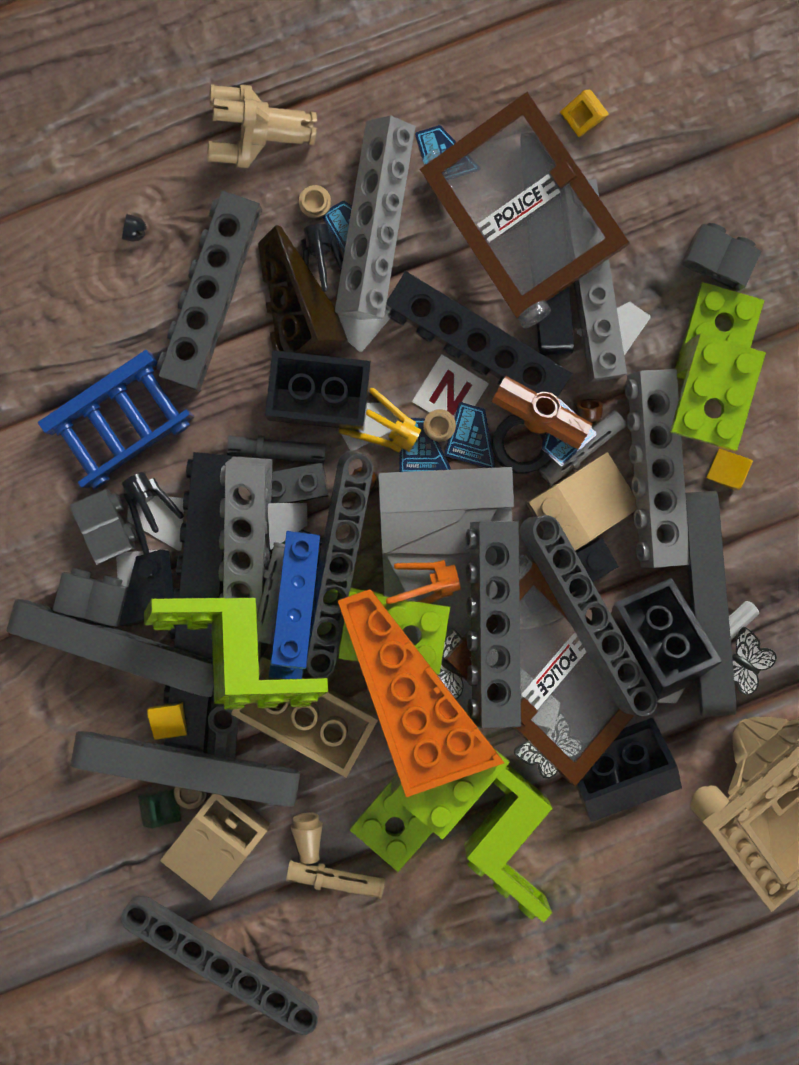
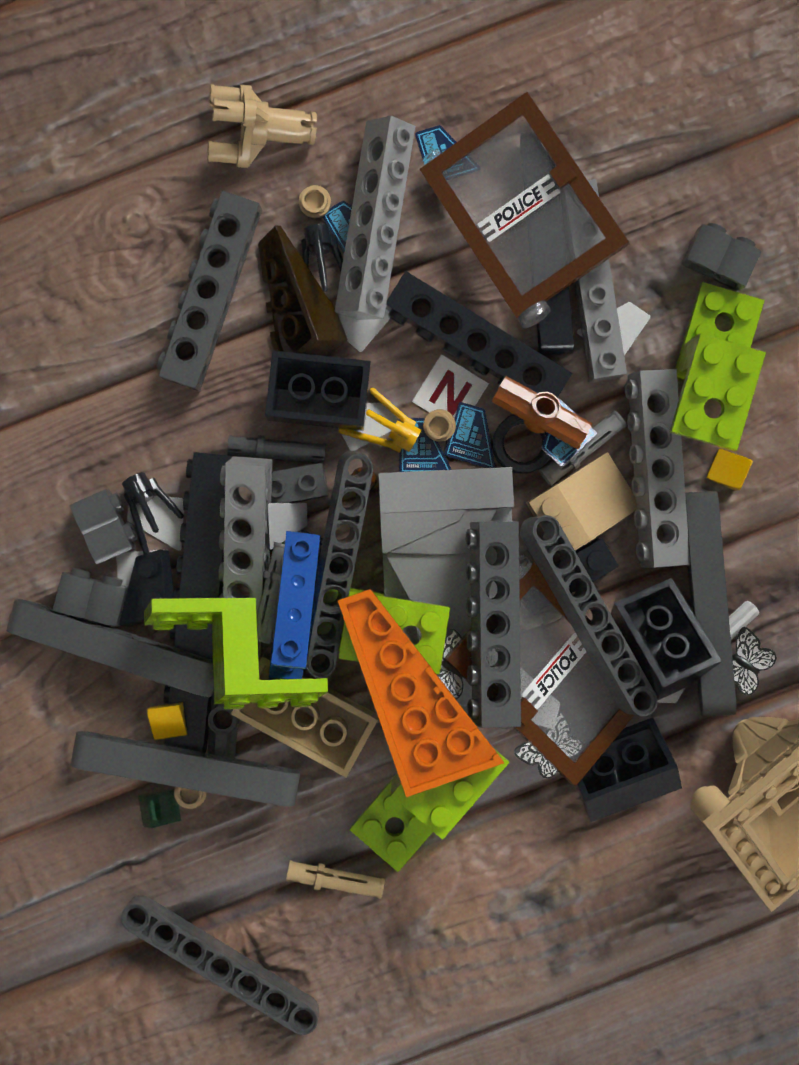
(88, 405): blue fence -> none
(133, 228): black hinge -> none
(215, 843): tan slope -> none
(307, 835): tan cone -> none
(443, 582): orange plant -> none
(503, 835): lime bracket -> none
(584, 112): yellow slope -> none
(590, 410): reddish brown hinge -> none

